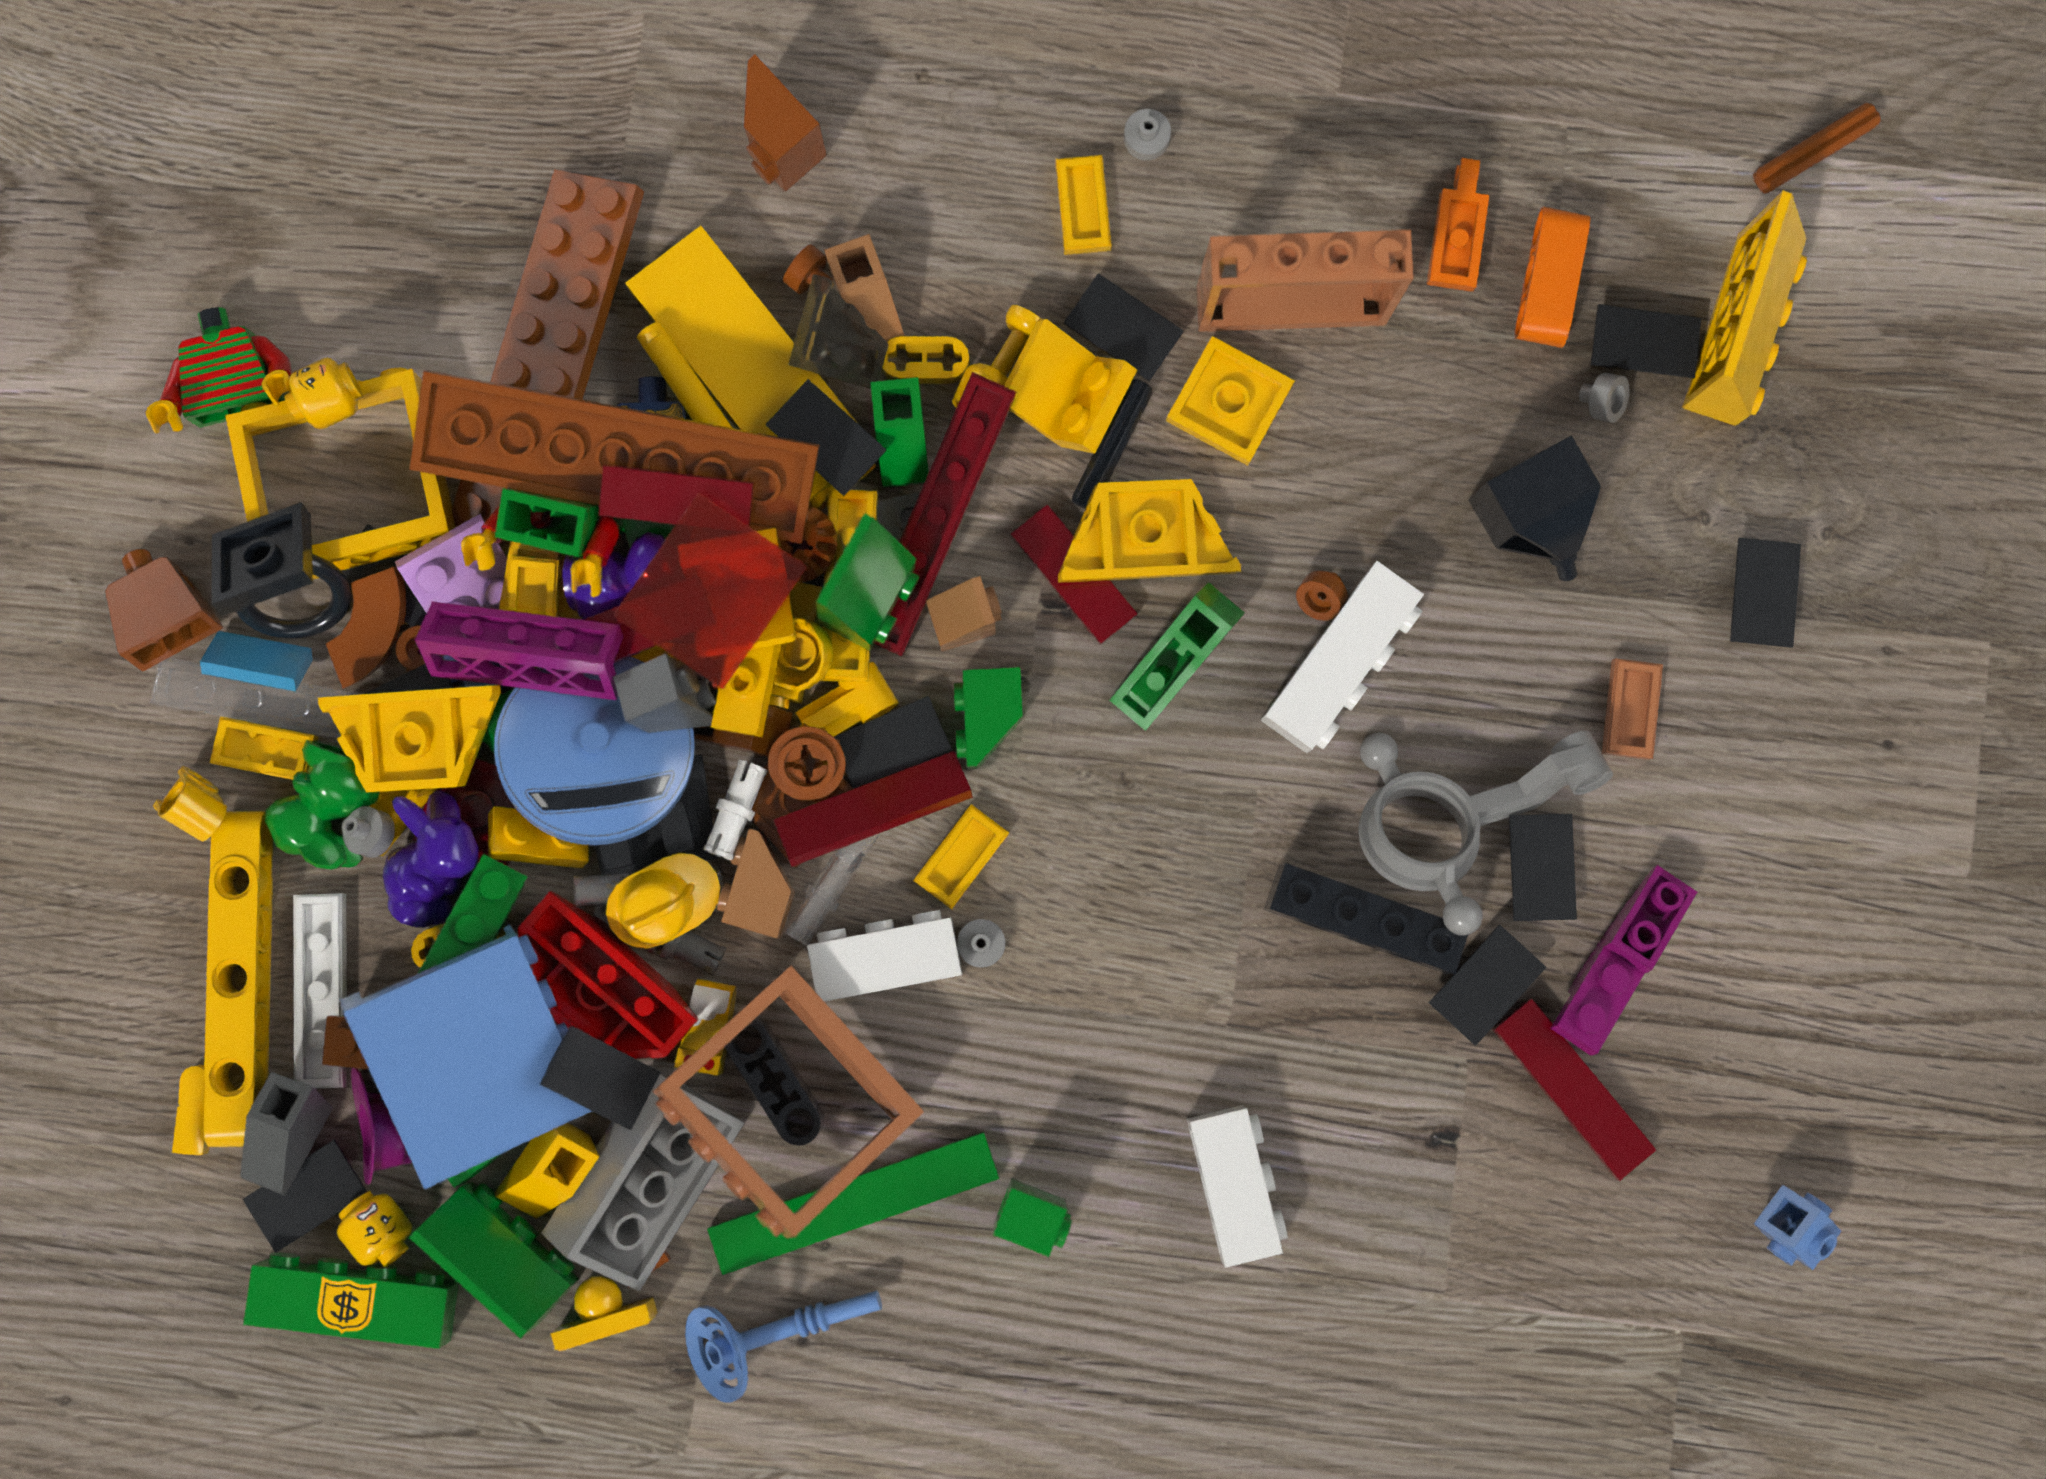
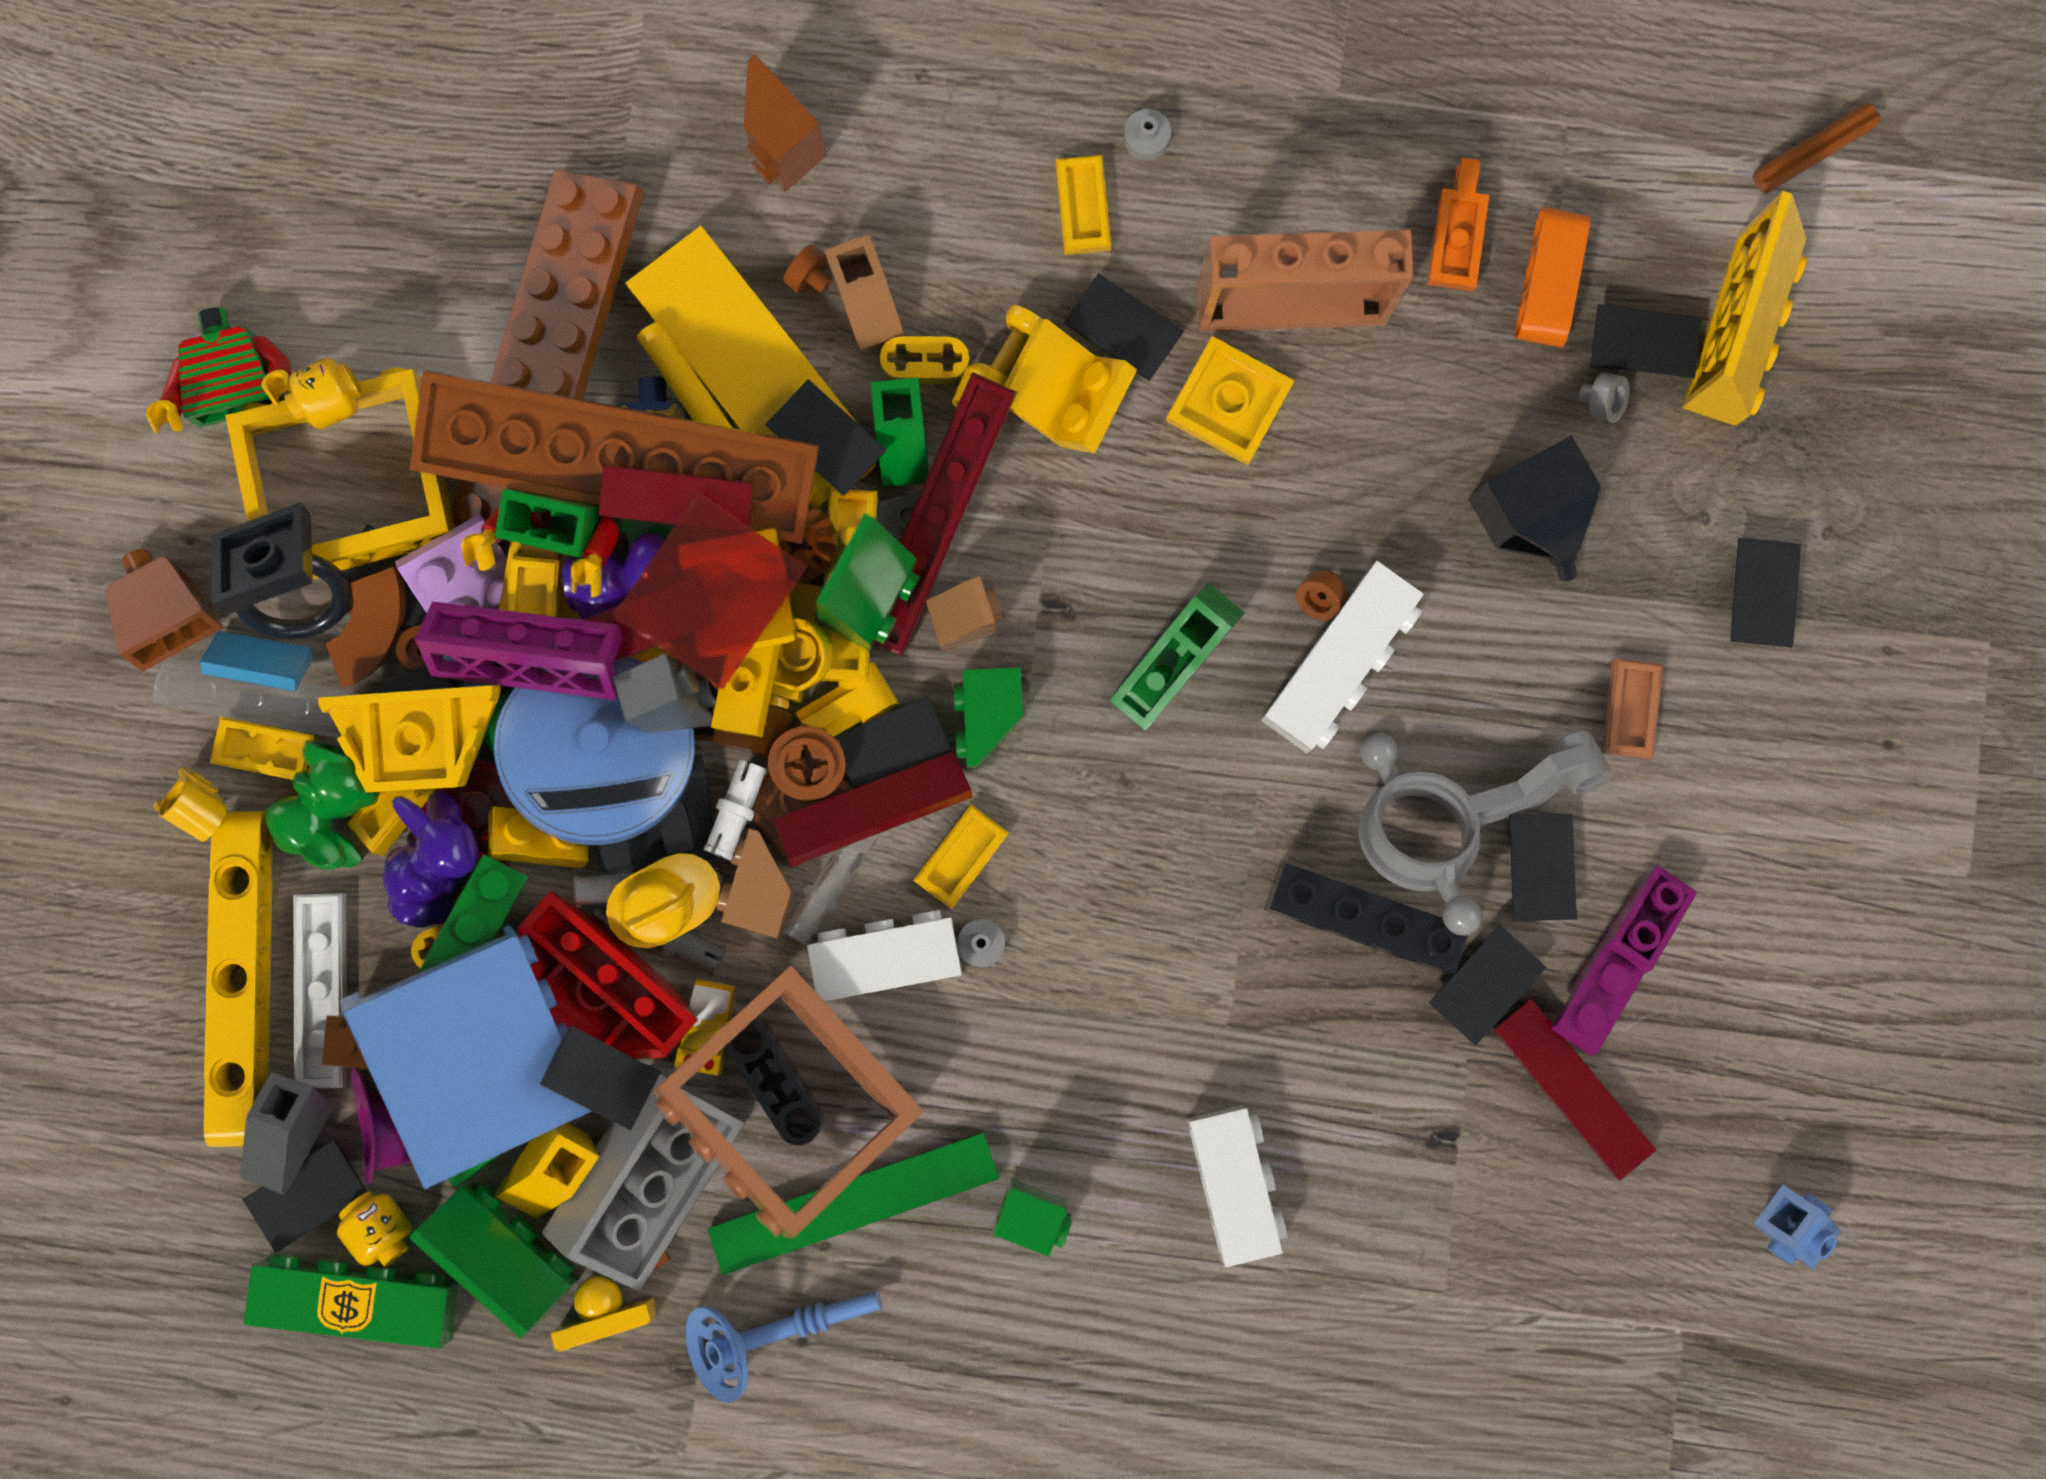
(189, 1122): yellow bar -> none
(368, 832): light grey tile -> none
(836, 339): clear smoke wing -> none
(1094, 603): dark red tile -> none
(1114, 441): black axle -> none
(1146, 533): yellow wing -> none

